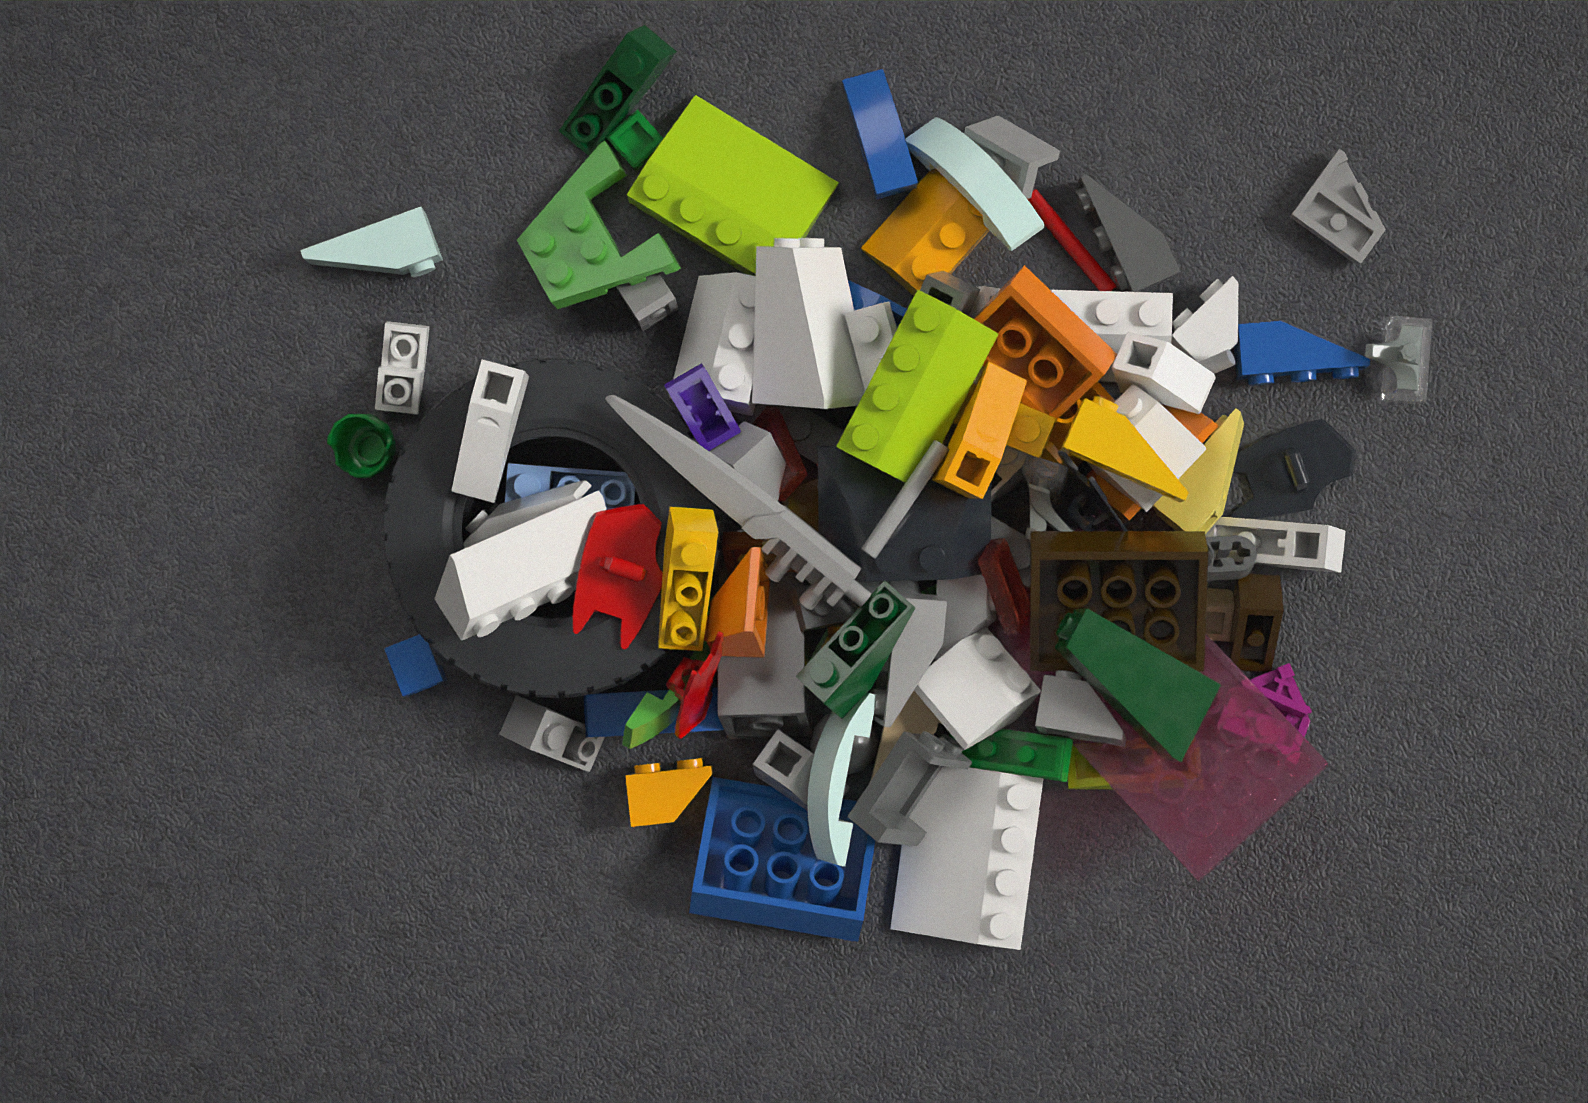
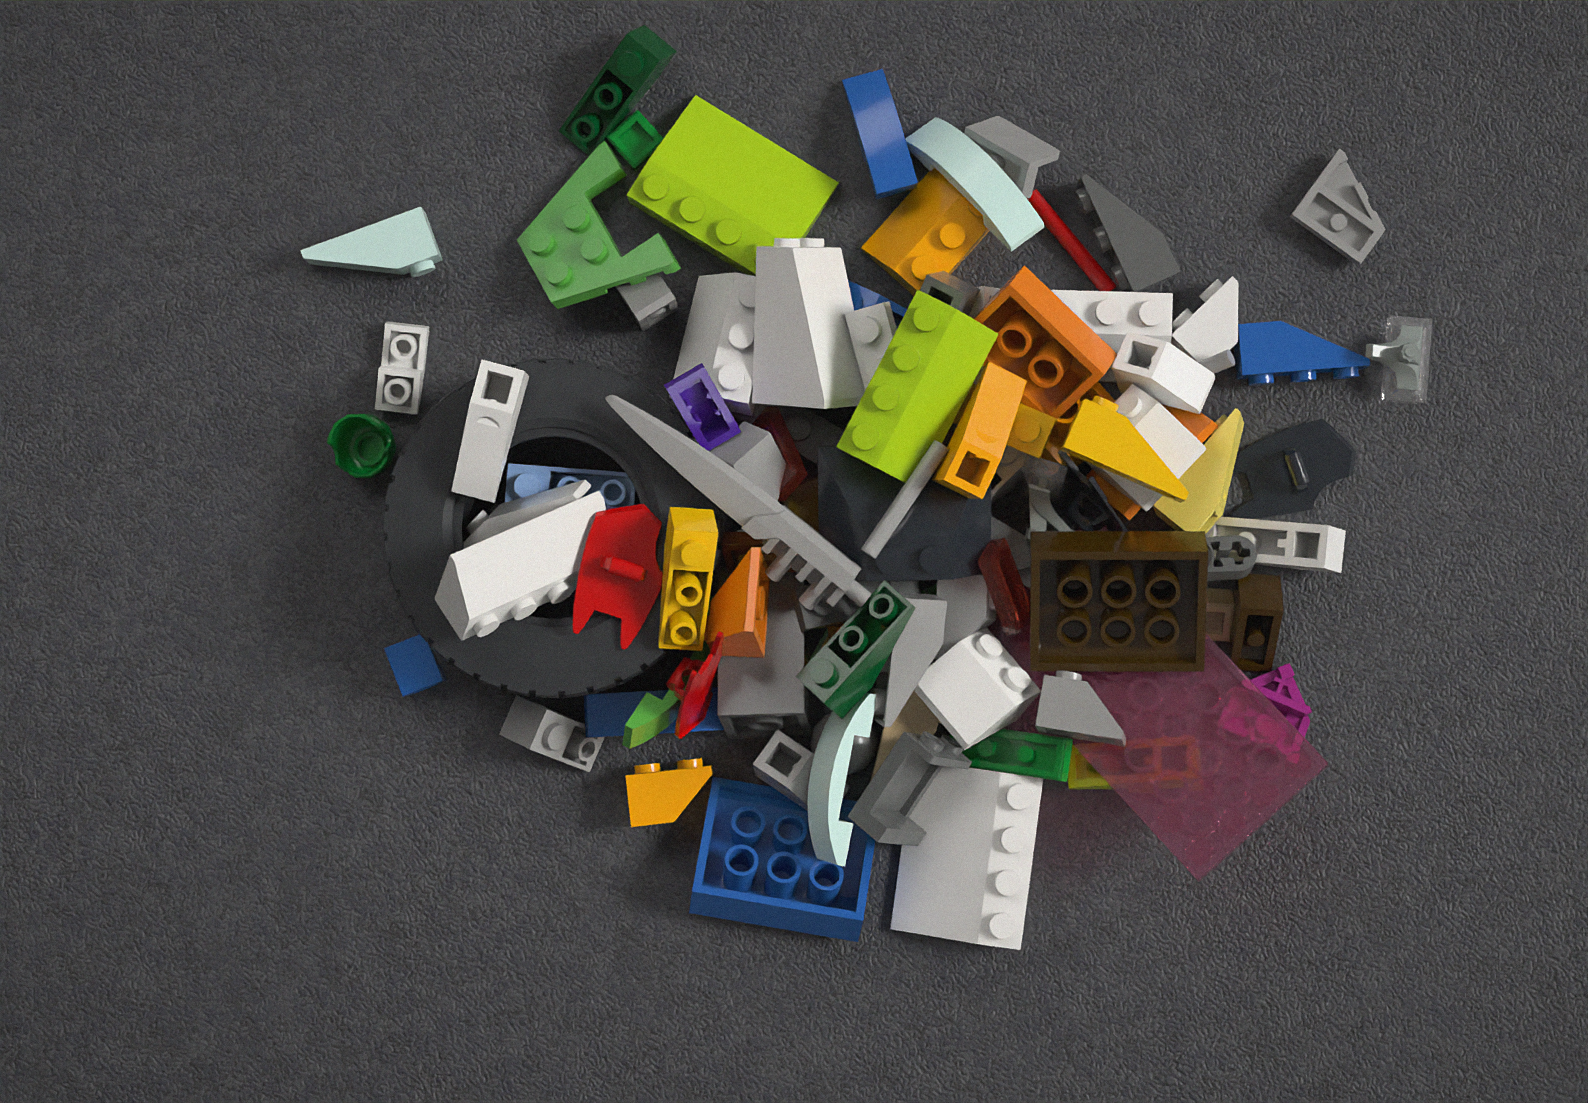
(1140, 682): dark green slope -> none

